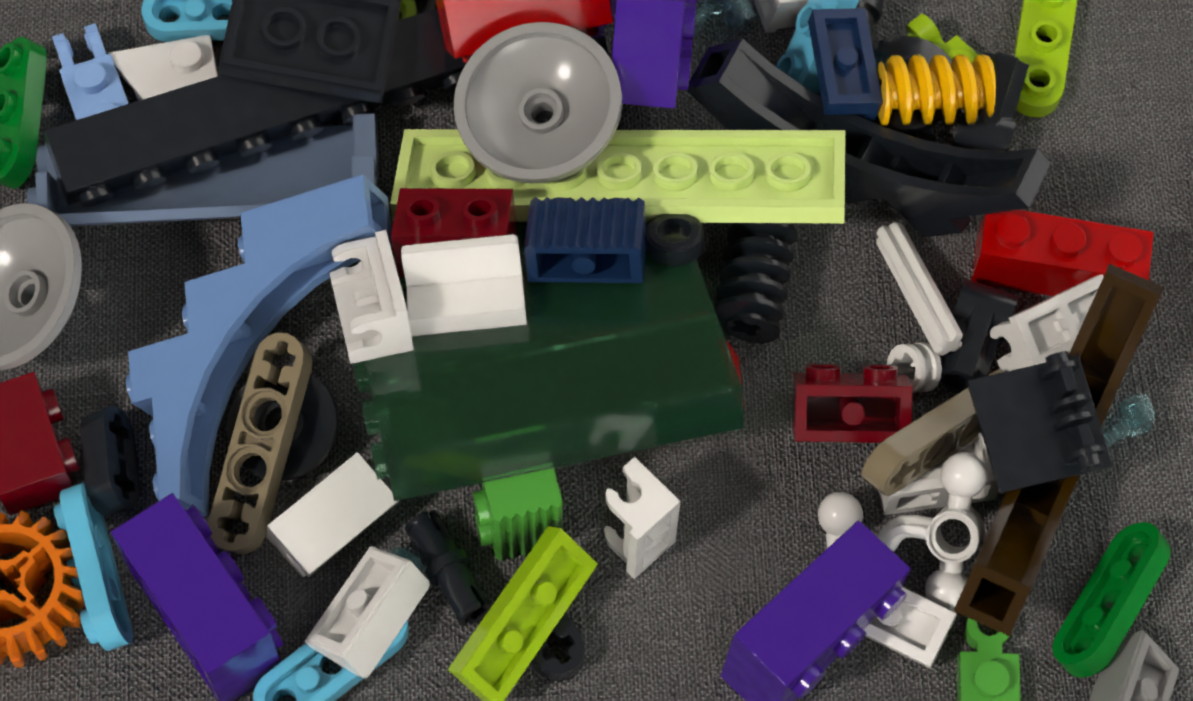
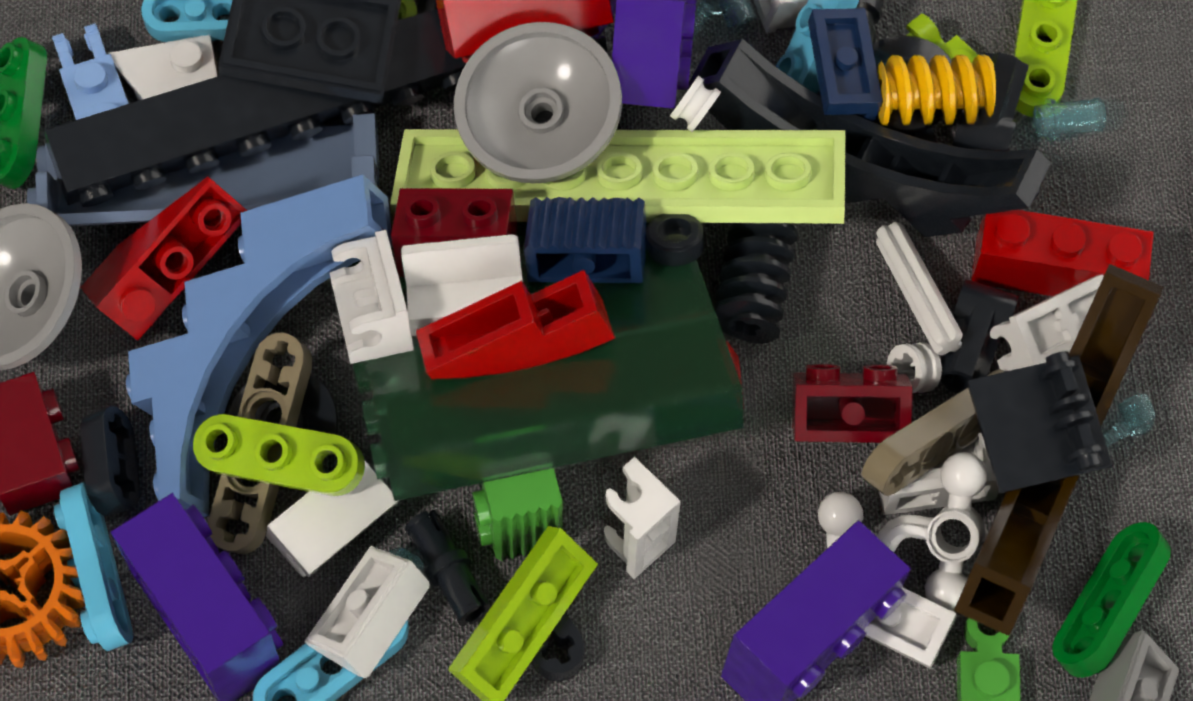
(157, 259): none -> red slope
(300, 459): none -> lime plate
(516, 330): none -> red slope
(695, 104): none -> white bush
(1068, 117): none -> clear light blue pin

